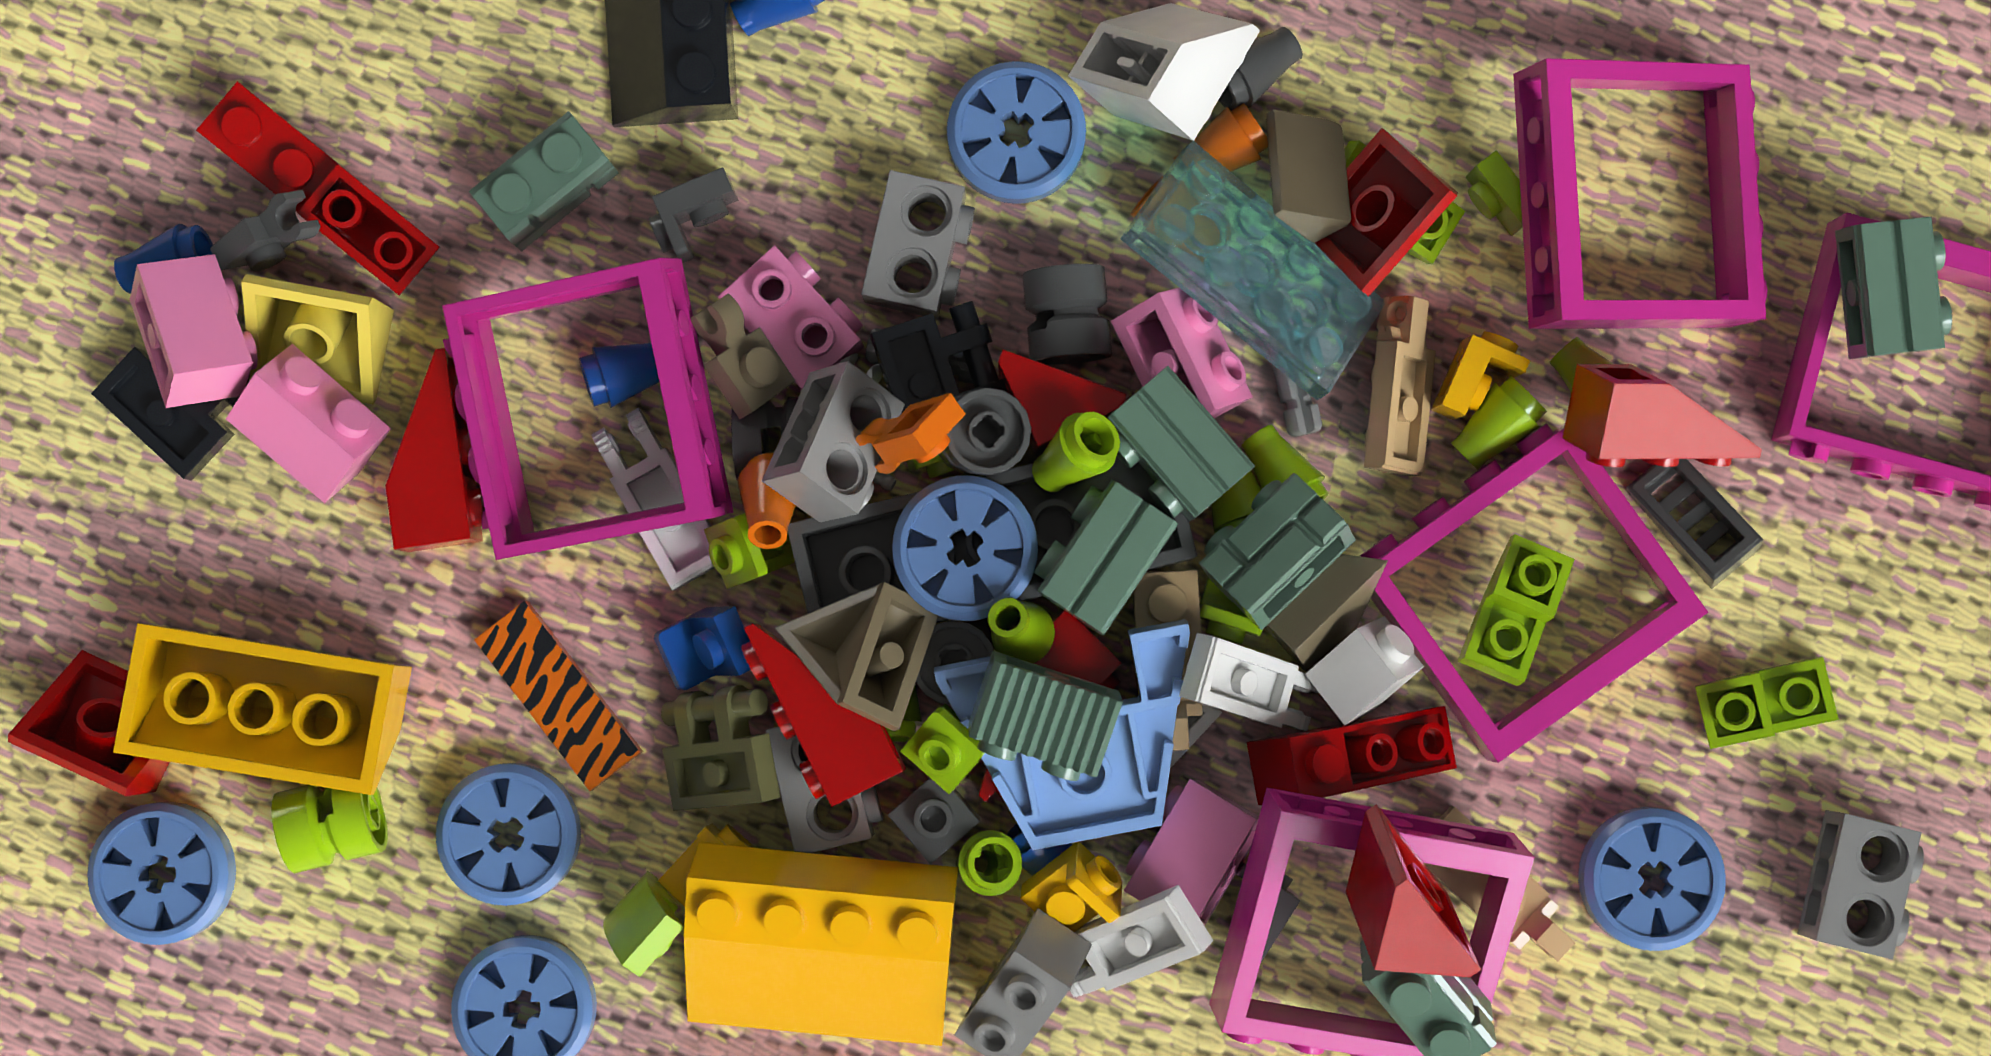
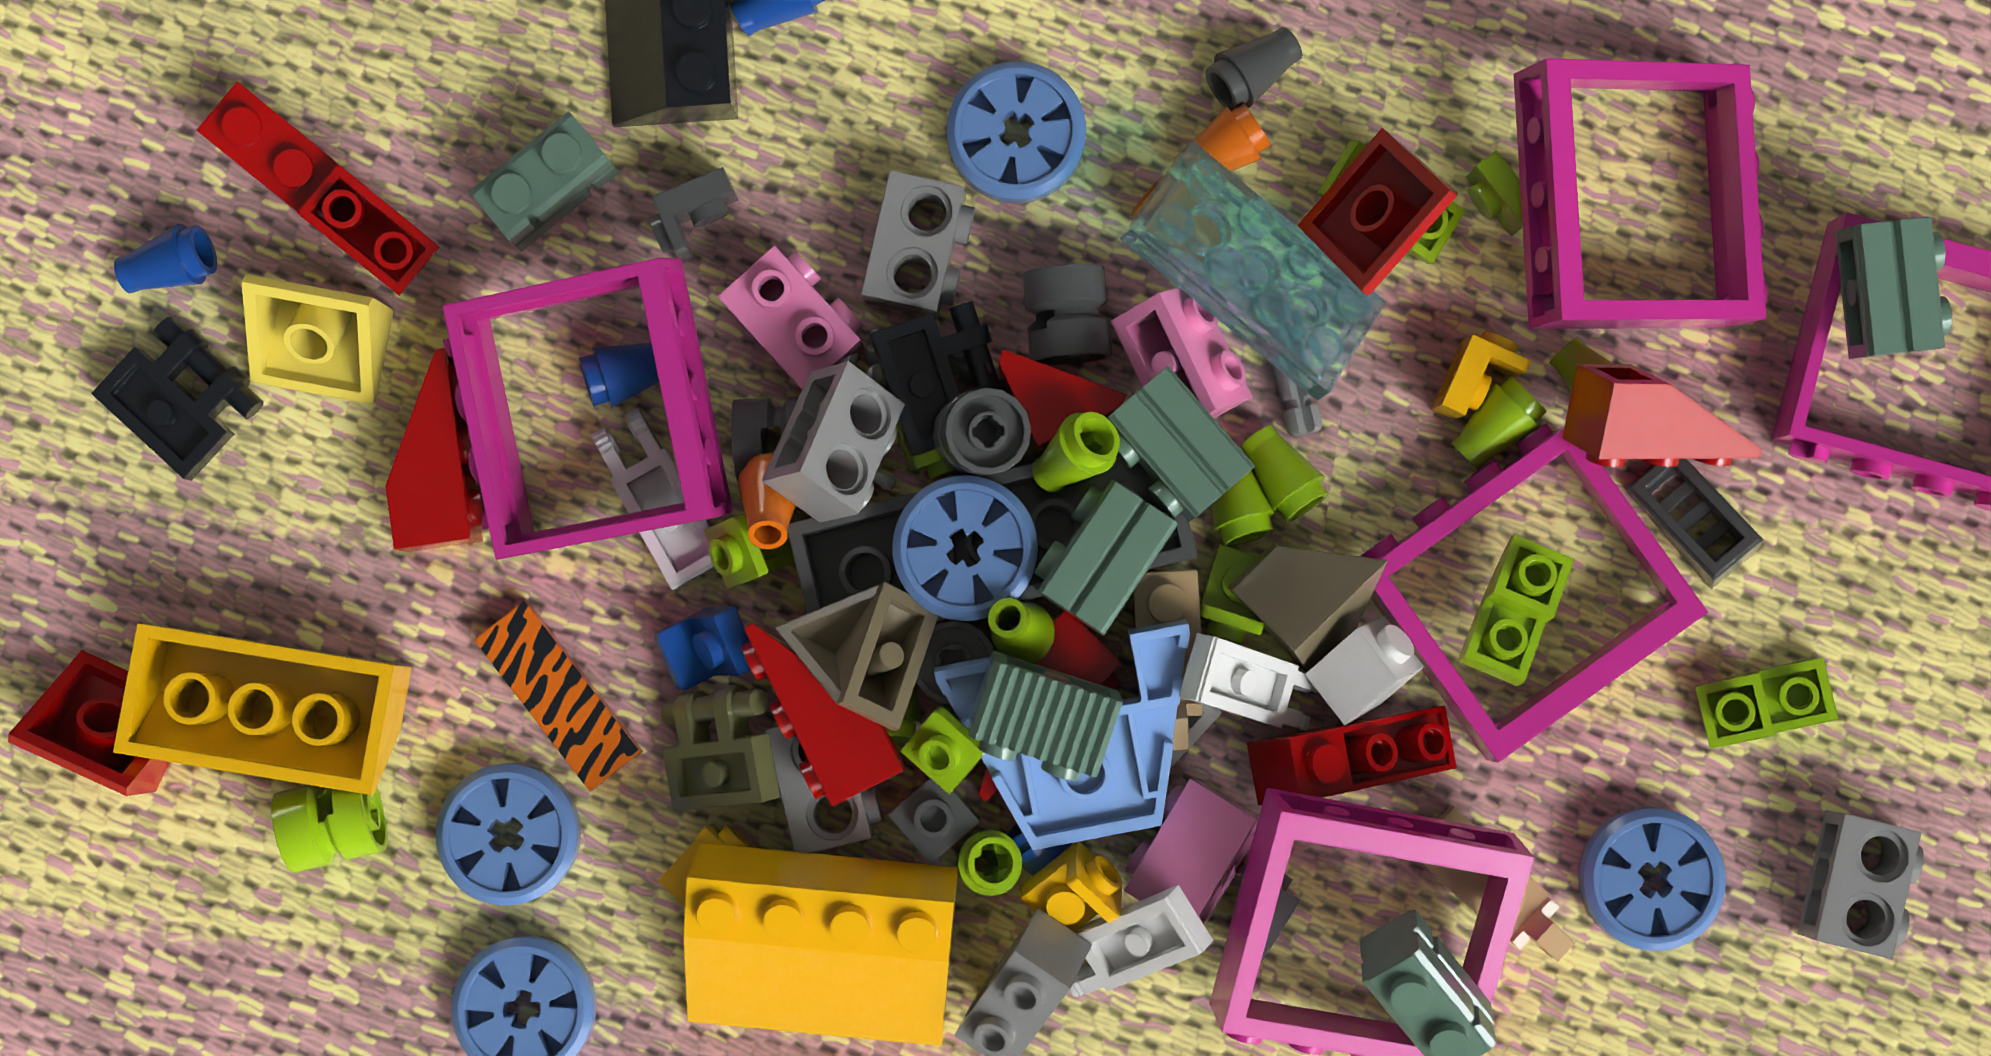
(141, 838): medium blue wheel -> none
(192, 330): bright pink brick -> none
(262, 238): dark grey plate -> none
(307, 423): bright pink brick -> none
(642, 925): lime slope -> none
(744, 365): dark tan plate -> none
(915, 434): orange plate -> none
(1163, 65): white slope -> none
(1276, 549): sand green brick -> none
(1308, 173): dark tan slope -> none
(1400, 389): tan hinge -> none
(1403, 906): red slope -> none

